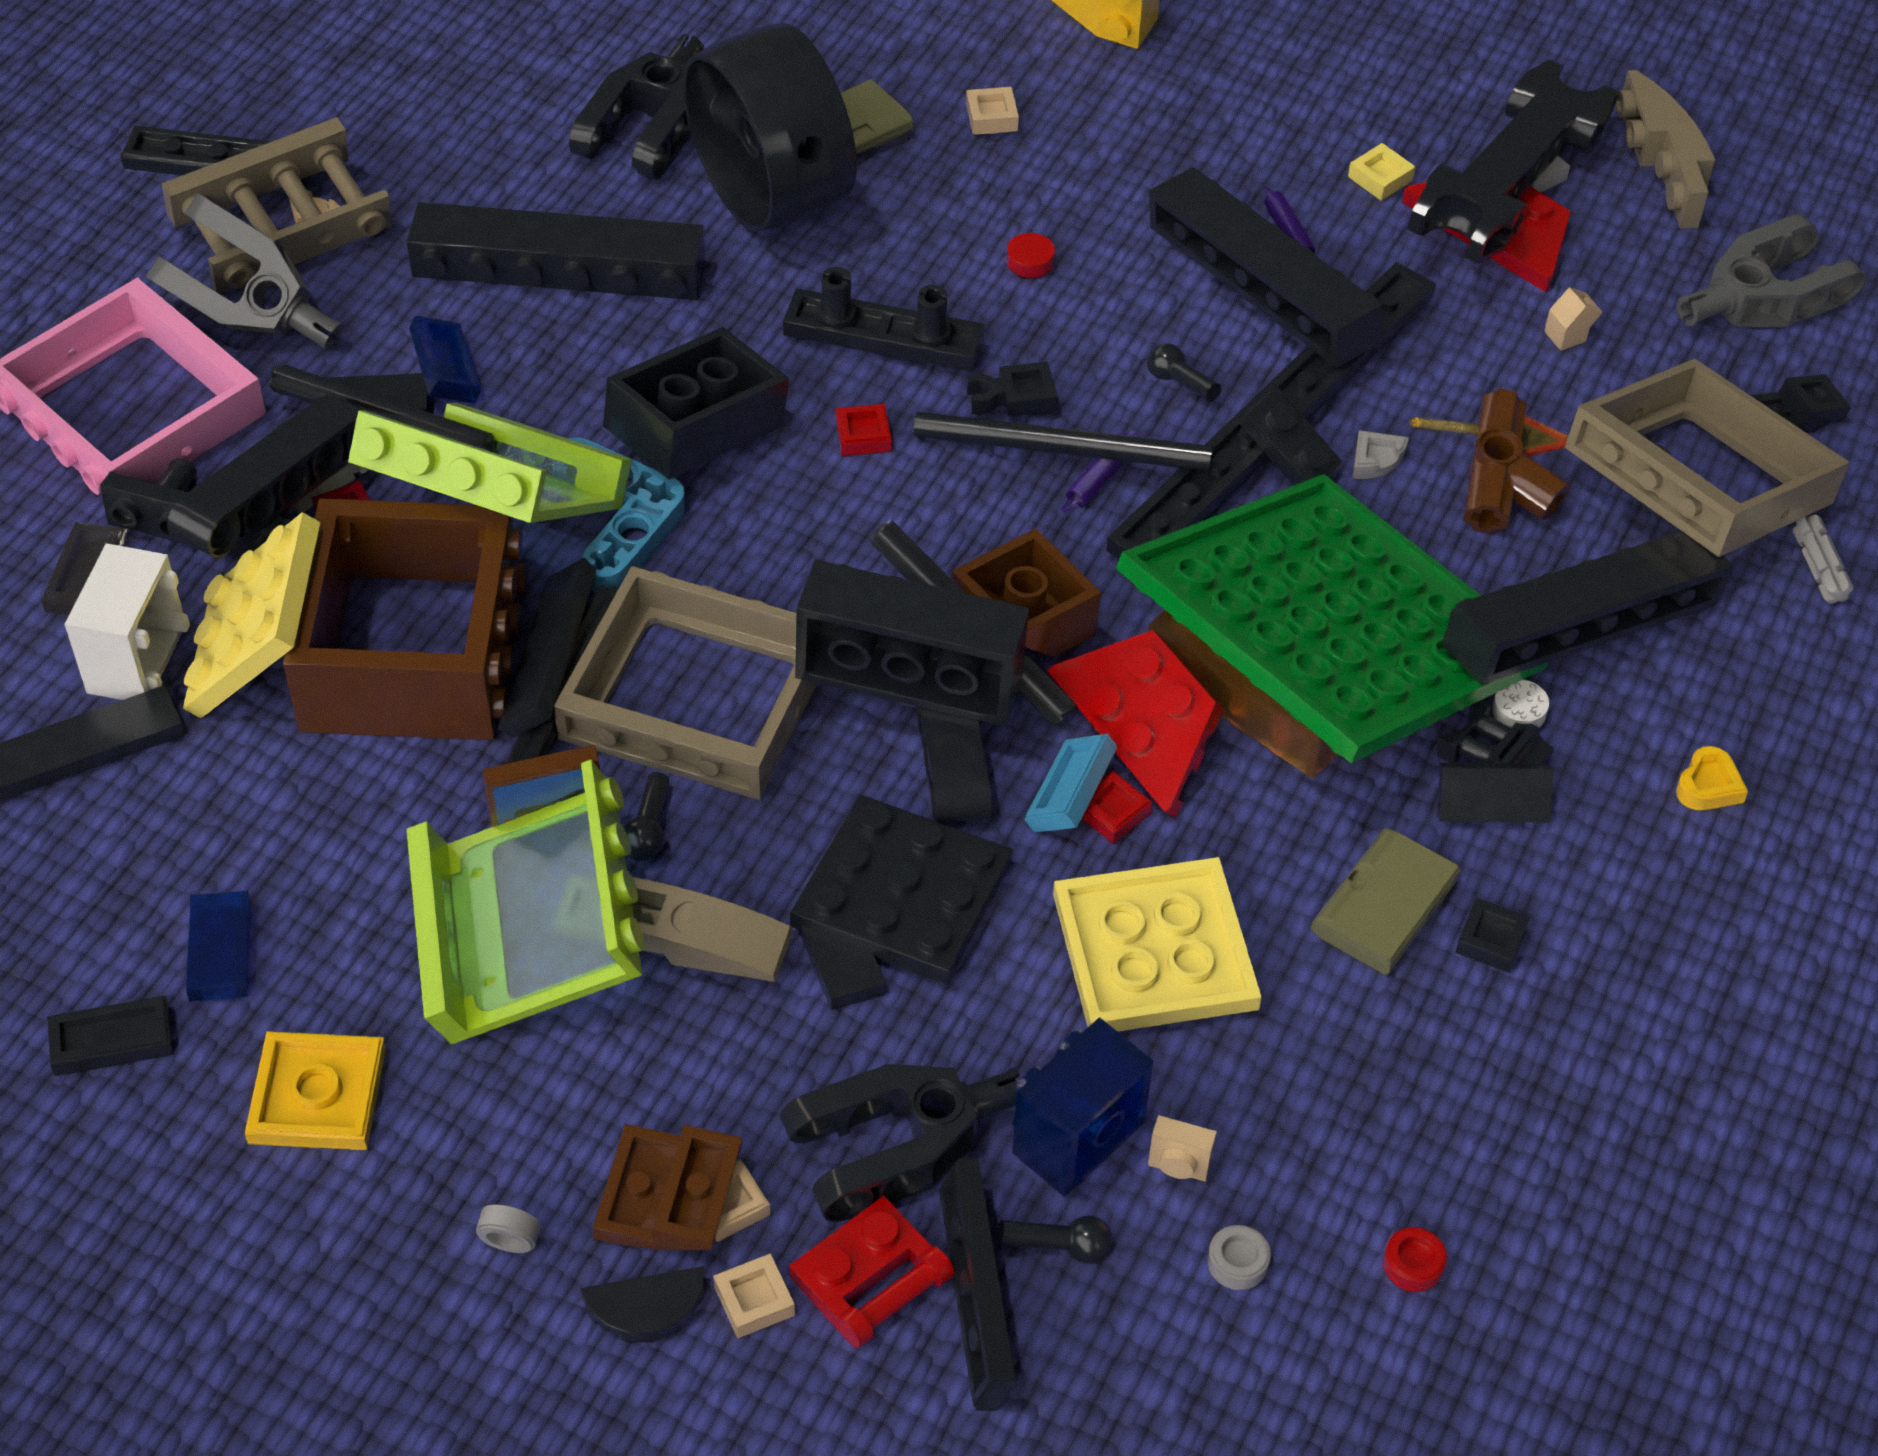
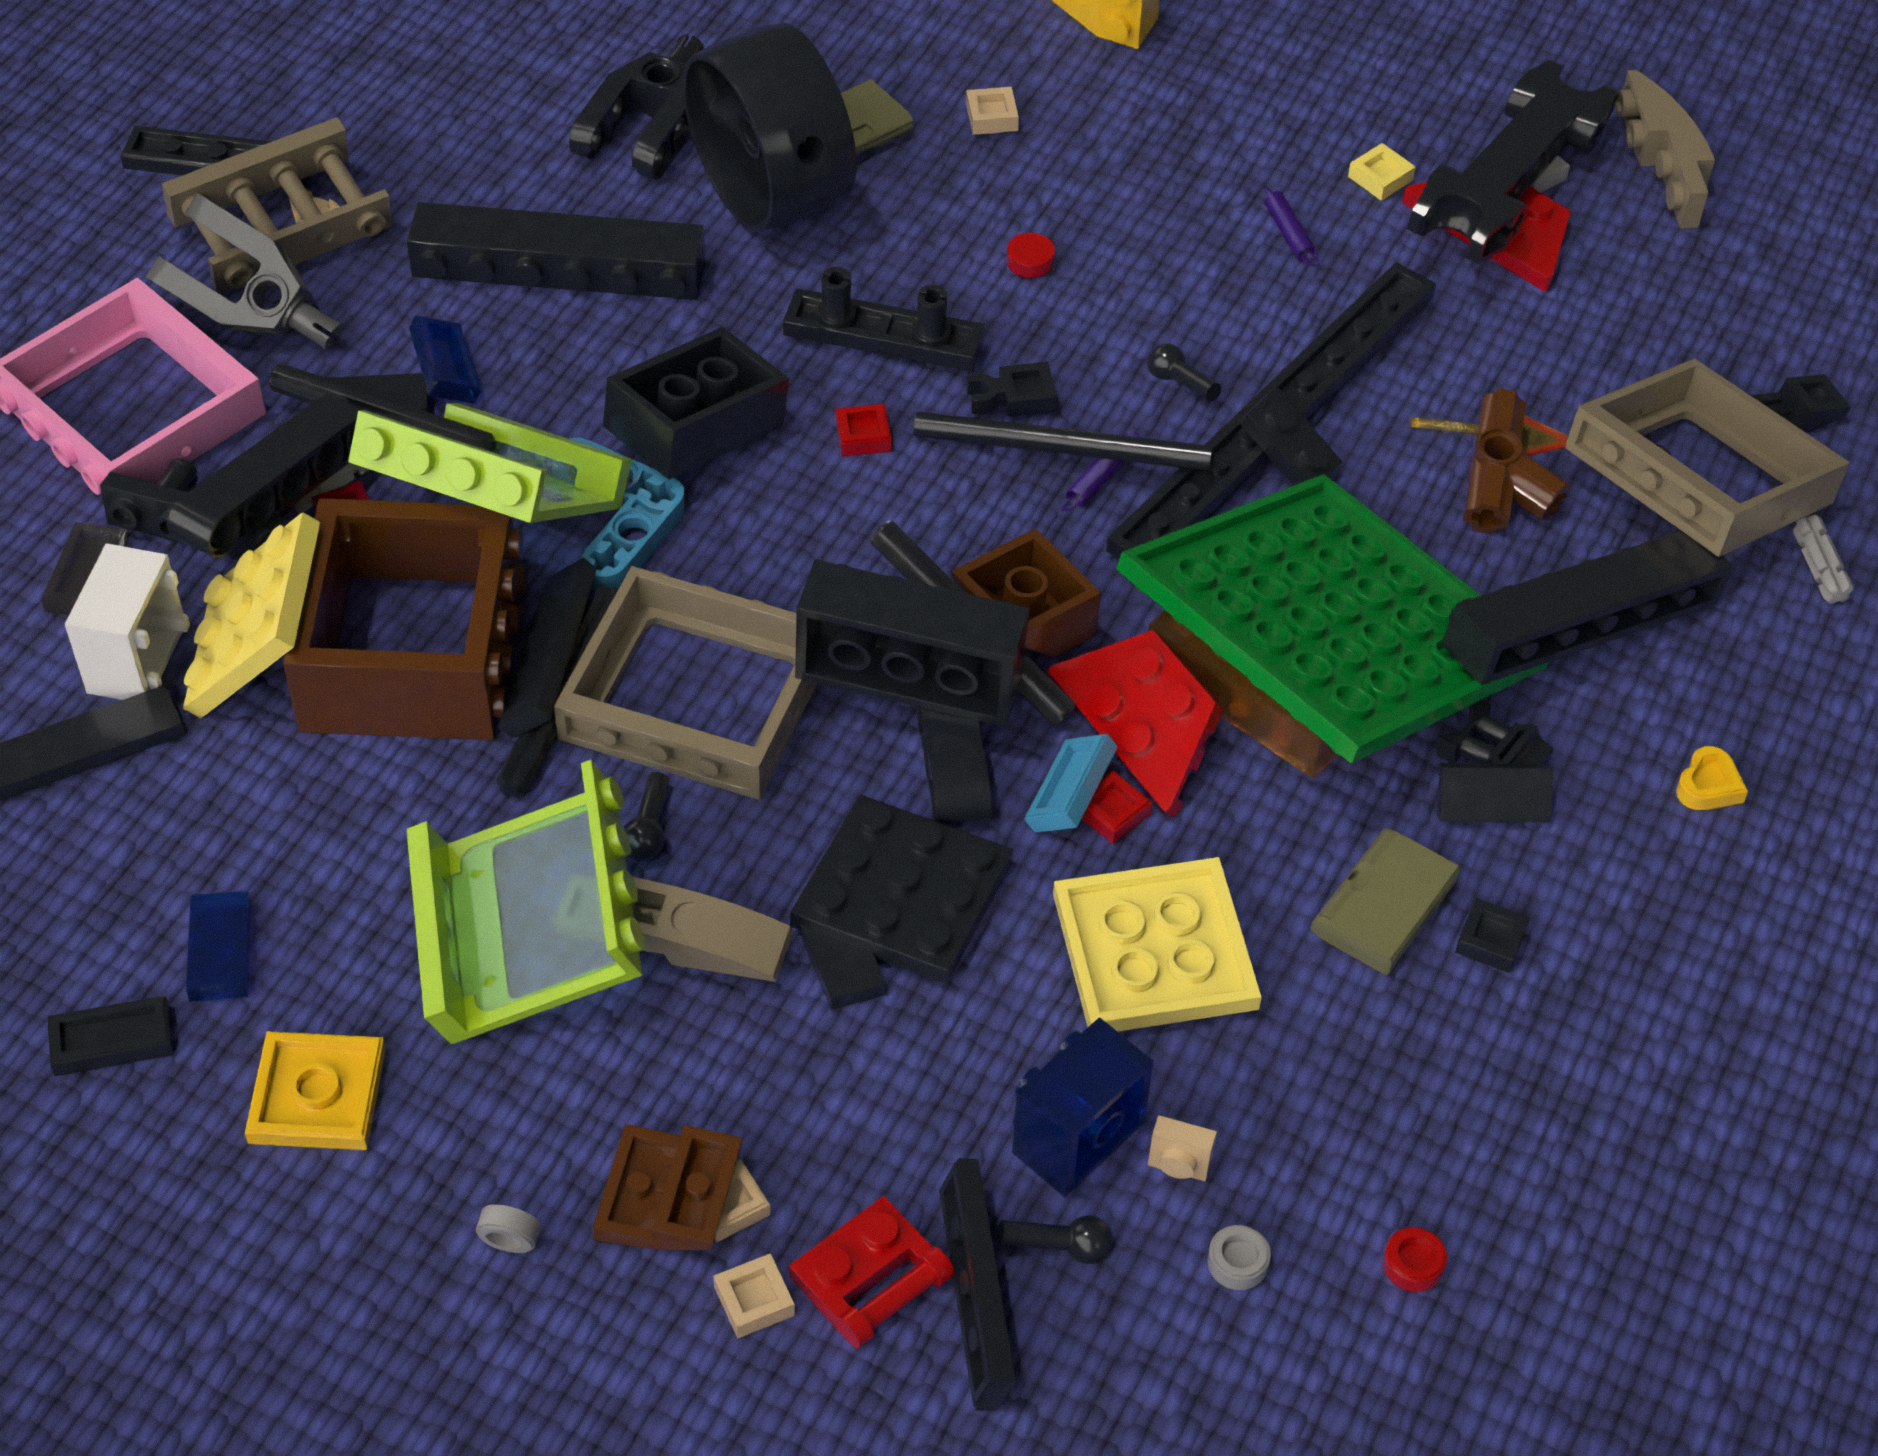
(534, 783): slope -> none
(646, 1306): black tile -> none
(908, 1166): black piece -> none
(1266, 267): black brick -> none
(1377, 454): light grey tile -> none
(1522, 704): white tile -> none
(1571, 319): tan piece -> none
(1750, 294): dark grey piece -> none

